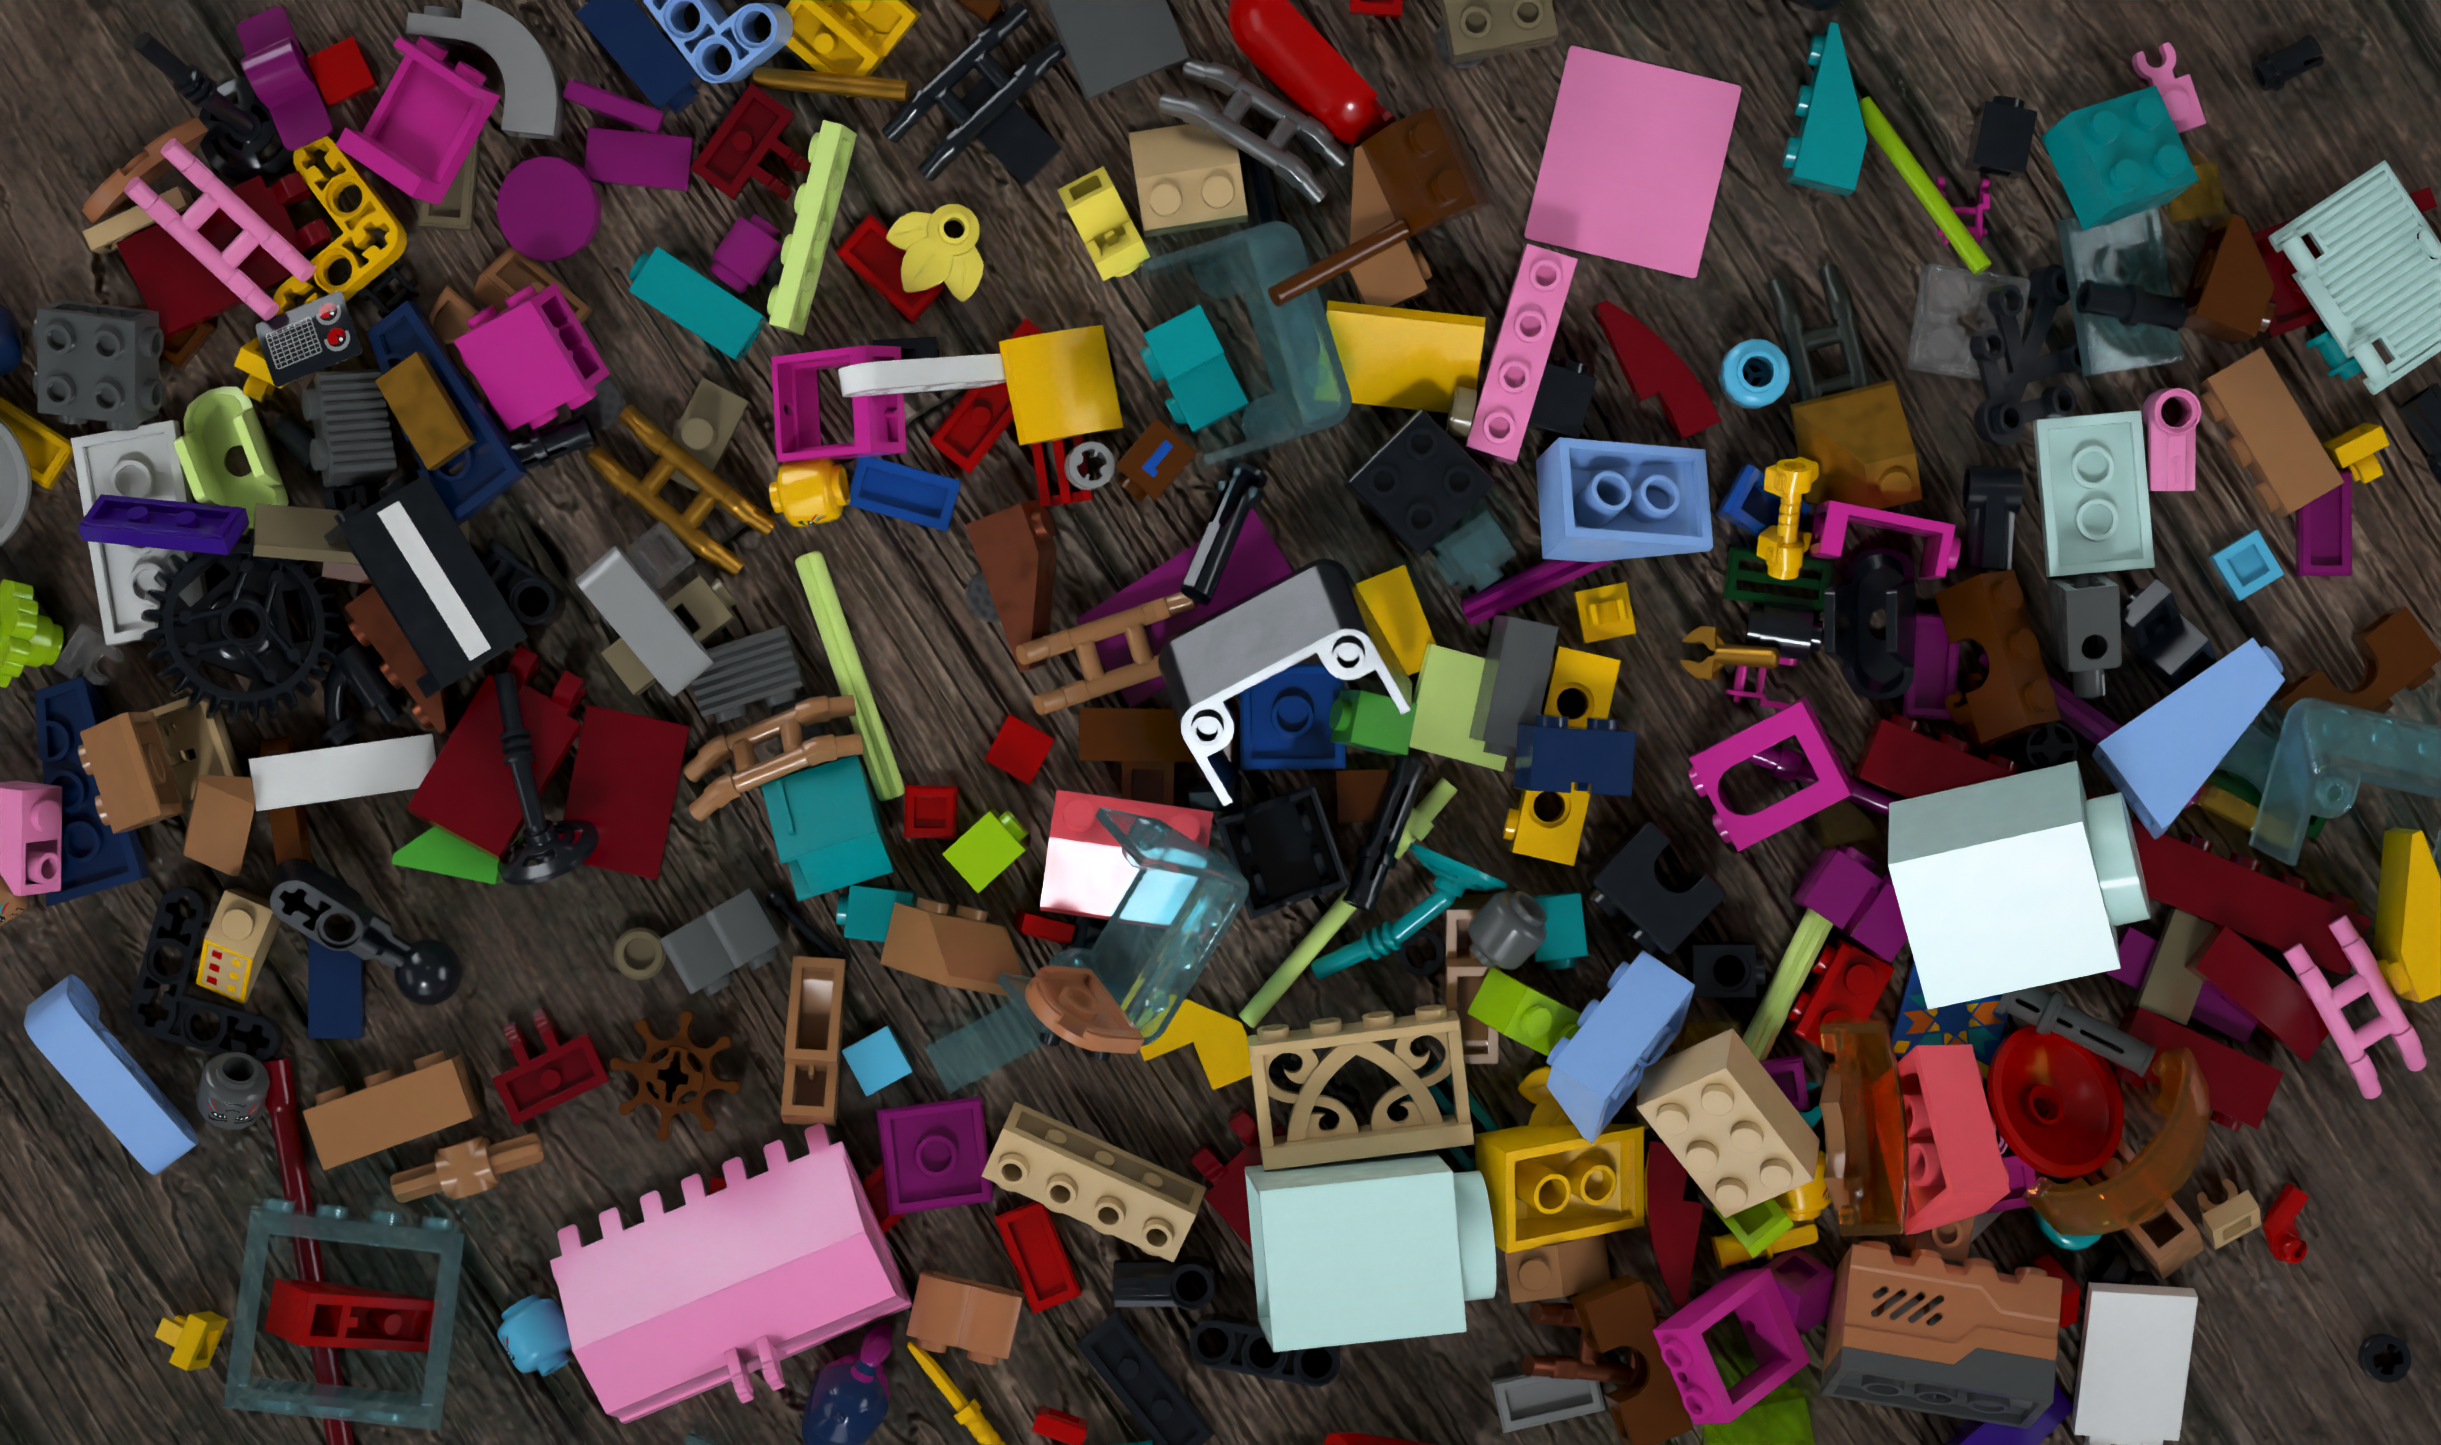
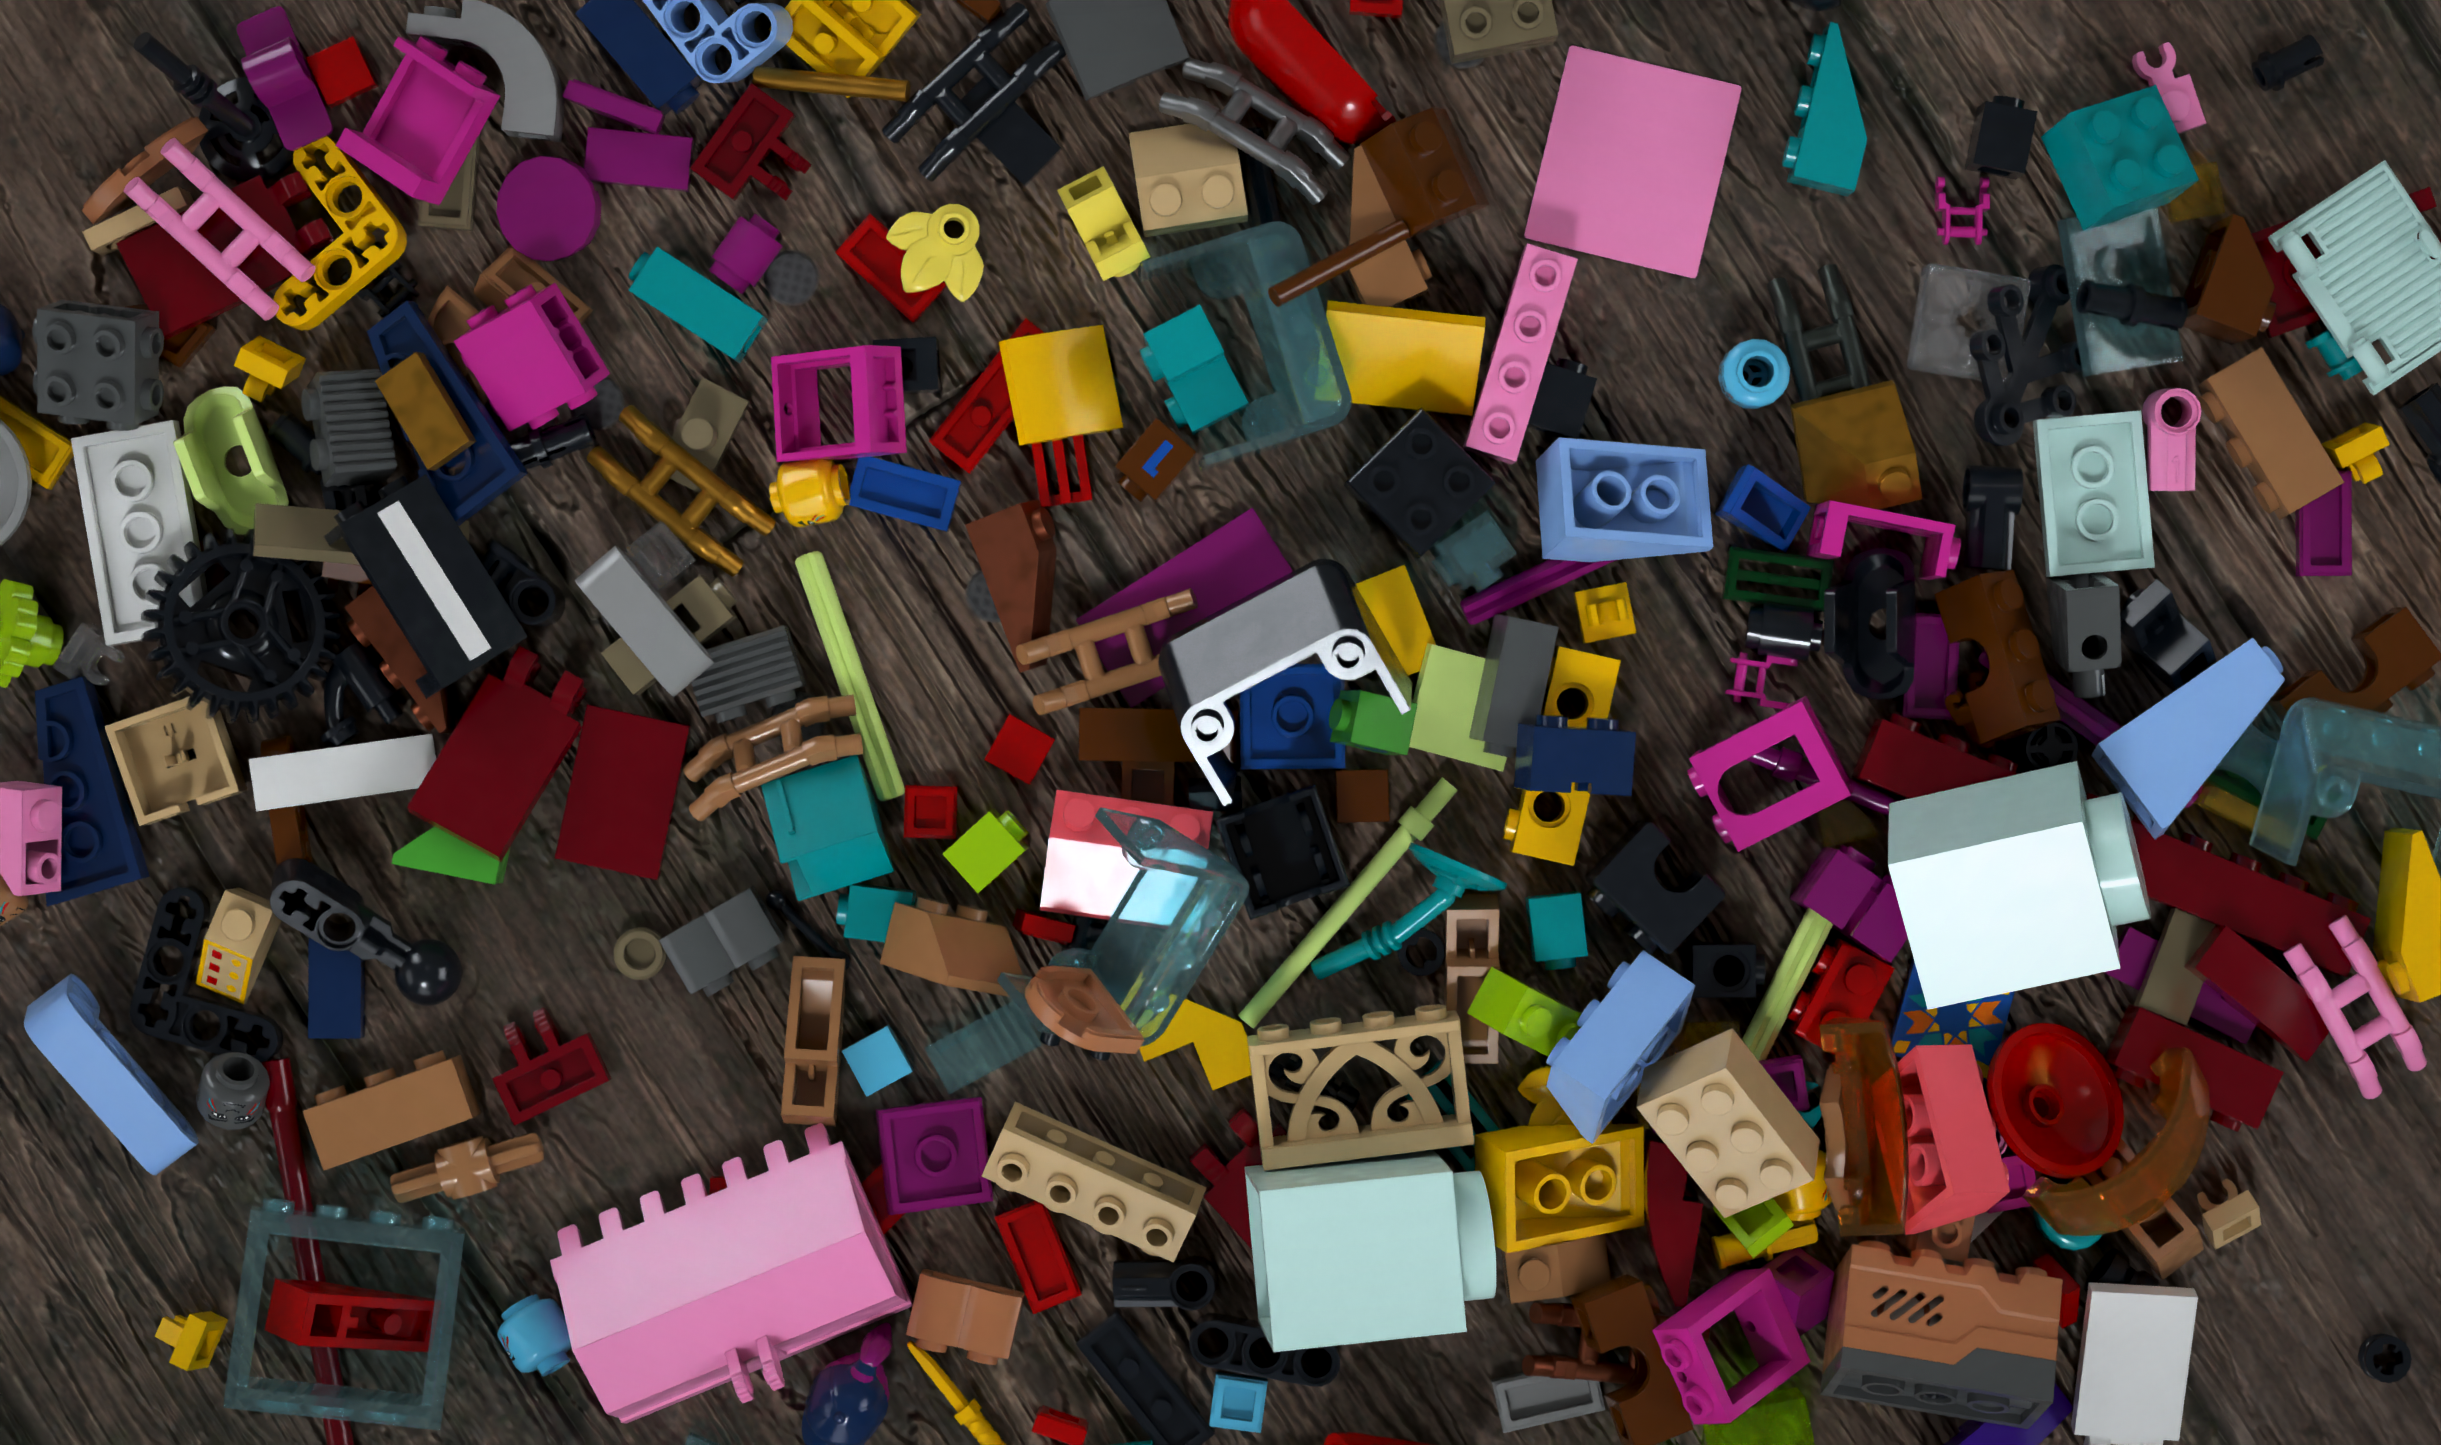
(130, 771): medium nougat slope -> none
(164, 524): dark purple tile -> none
(220, 822): medium nougat slope -> none
(308, 339): black sticker -> none
(540, 834): black dish -> none
(651, 1070): reddish brown gear -> none
(816, 210): yellowish green plate -> none
(921, 375): white beam -> none
(1103, 473): light grey bush -> none
(1223, 530): black piece -> none
(1238, 1402): none -> medium azure tile
(1382, 842): black pin -> none
(1461, 413): dark tan tile -> none
(1507, 930): dark grey head -> none
(1656, 370): dark red slope -> none
(1726, 654): pearl gold bar -> none
(1785, 544): yellow piece -> none
(1923, 187): lime bar -> none
(2051, 1013): dark grey pin -> none
(2246, 565): medium azure tile -> none
(2280, 1226): red arm -> none

